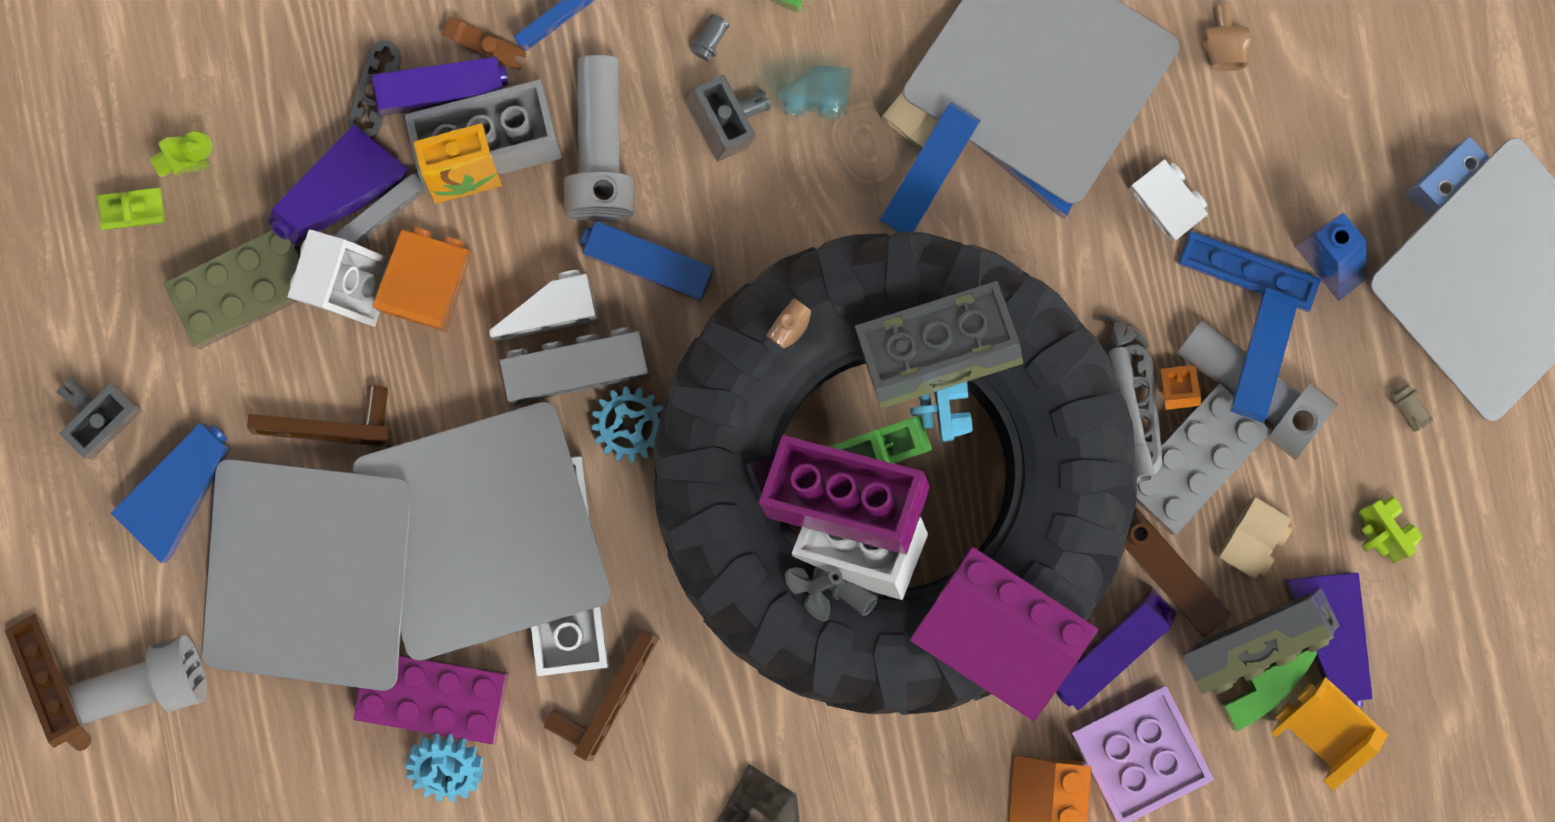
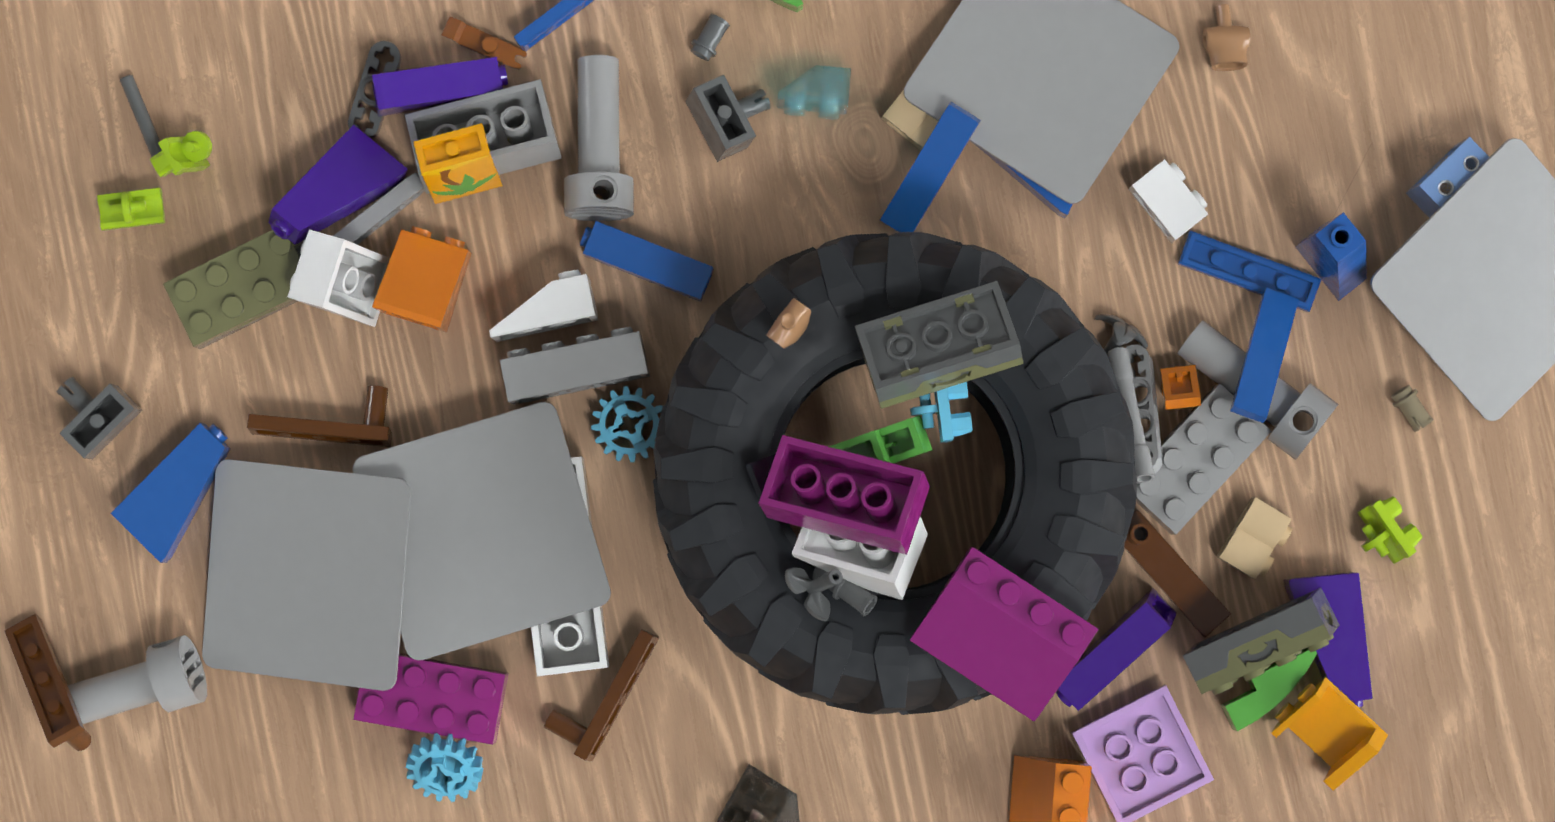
(141, 114): none -> dark grey bar

